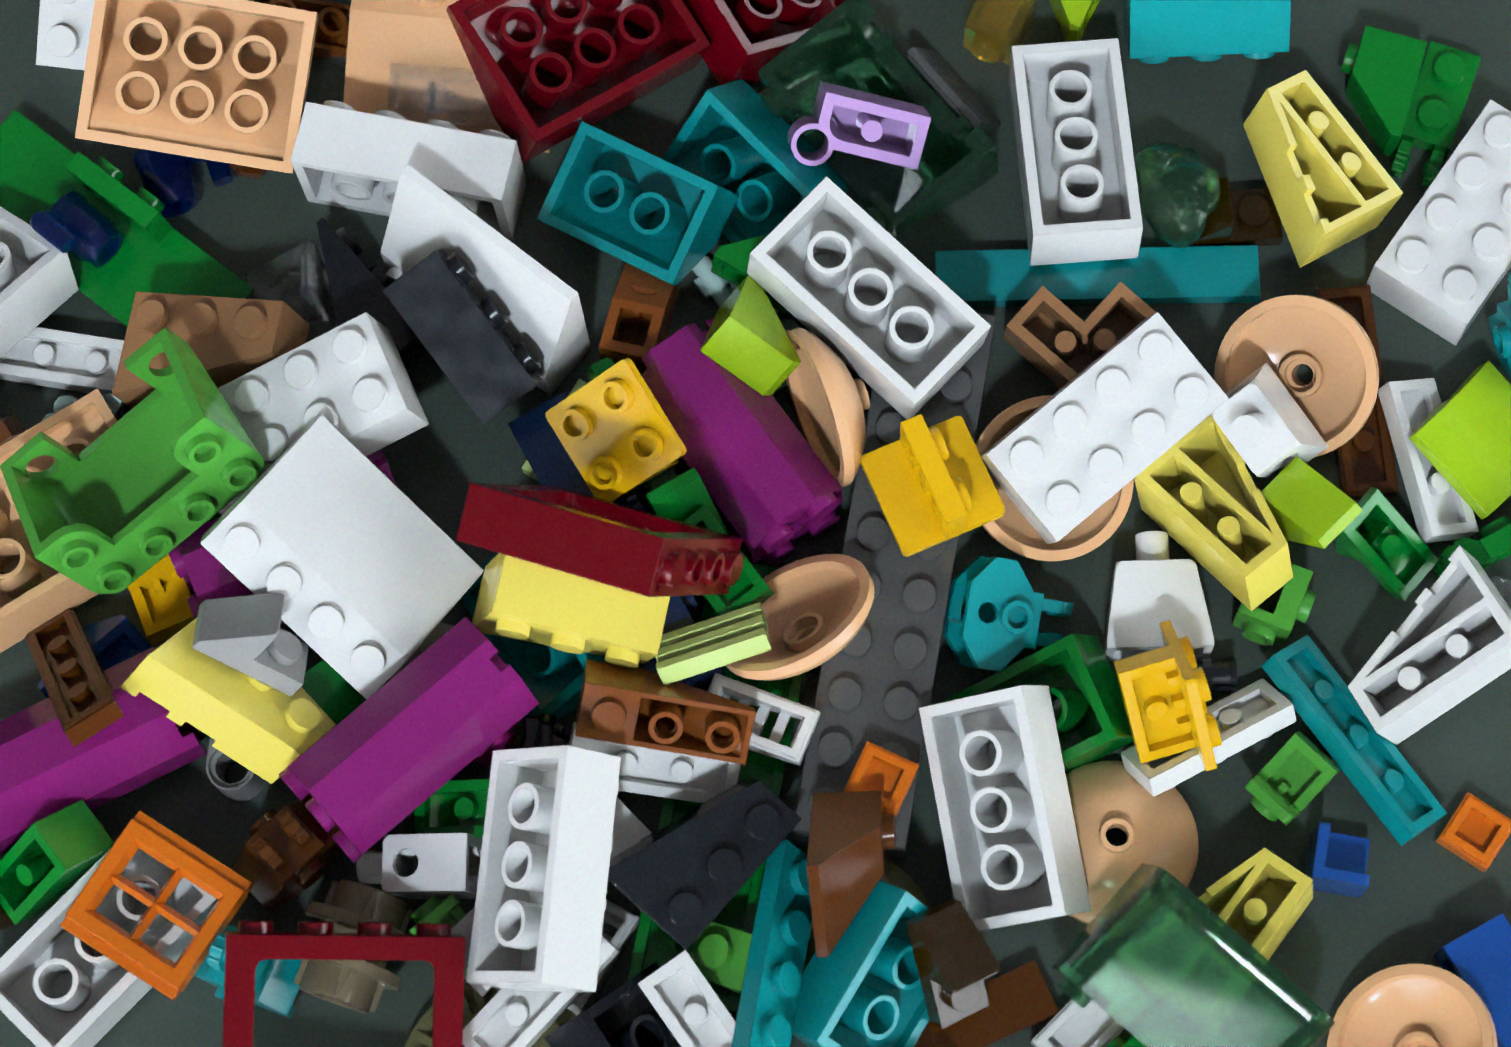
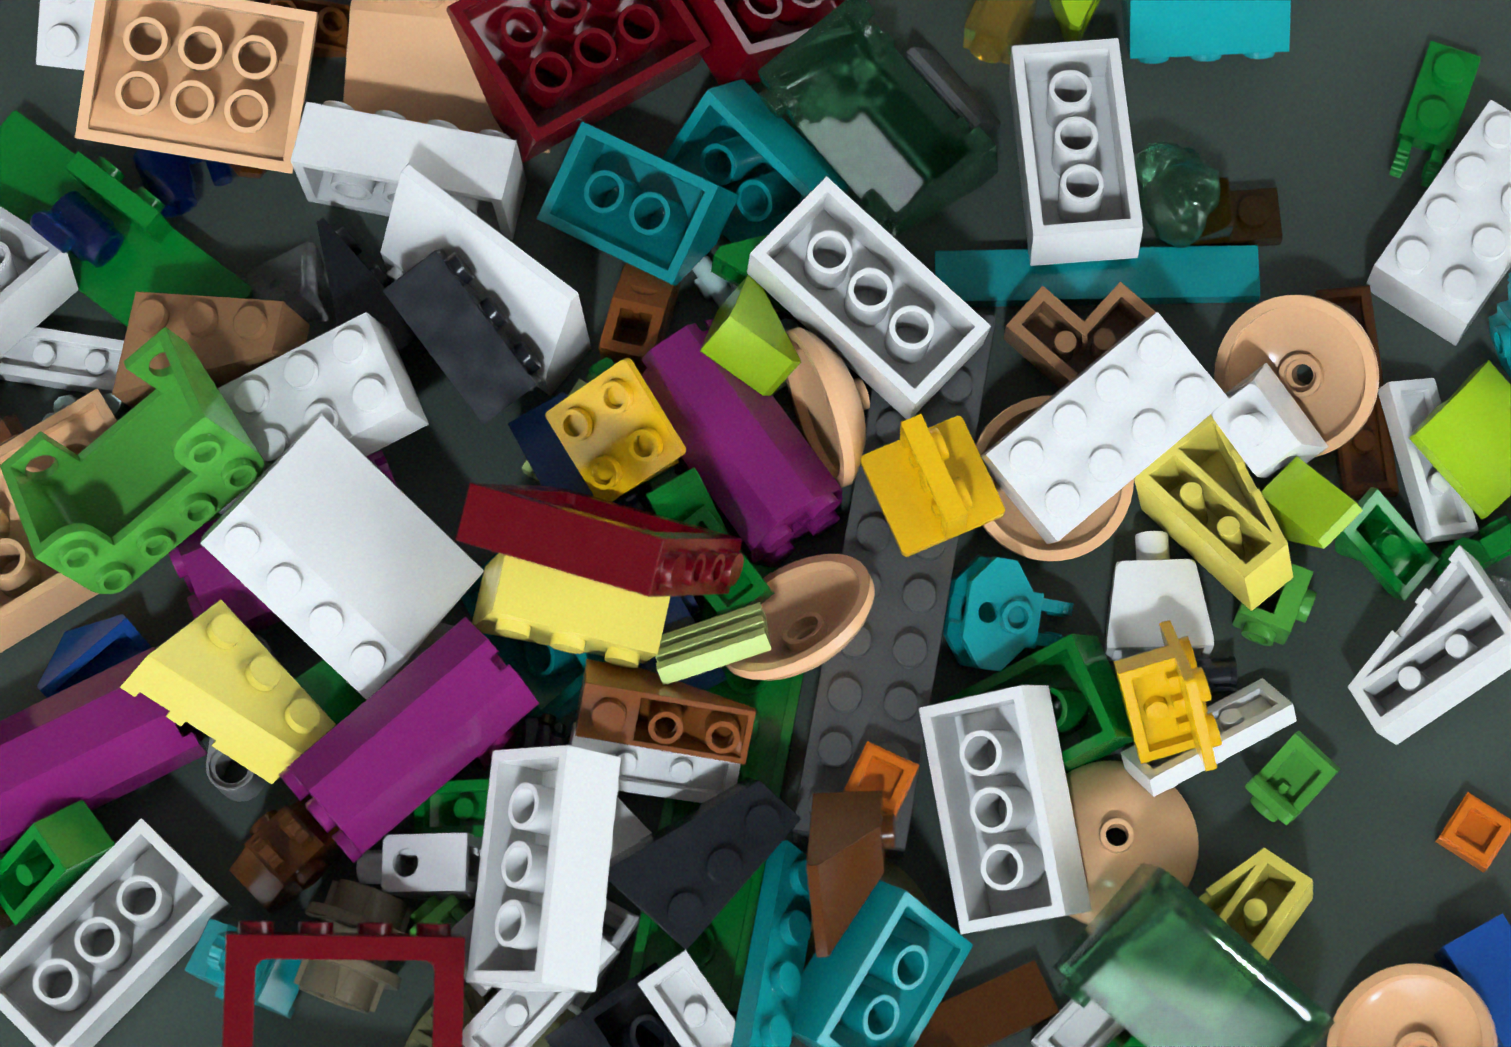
(73, 677): reddish brown tile -> none
(127, 948): orange piece -> none
(161, 601): yellow bracket -> none
(249, 638): light grey slope -> none
(437, 94): clear slope -> none
(722, 955): bright green bracket -> none
(769, 702): white slope -> none
(863, 127): lavender hinge -> none
(951, 962): dark brown slope -> none
(1317, 169): light yellow wedge -> none
(1337, 862): blue panel -> none
(1350, 739): teal plate -> none
(1383, 82): green slope -> none

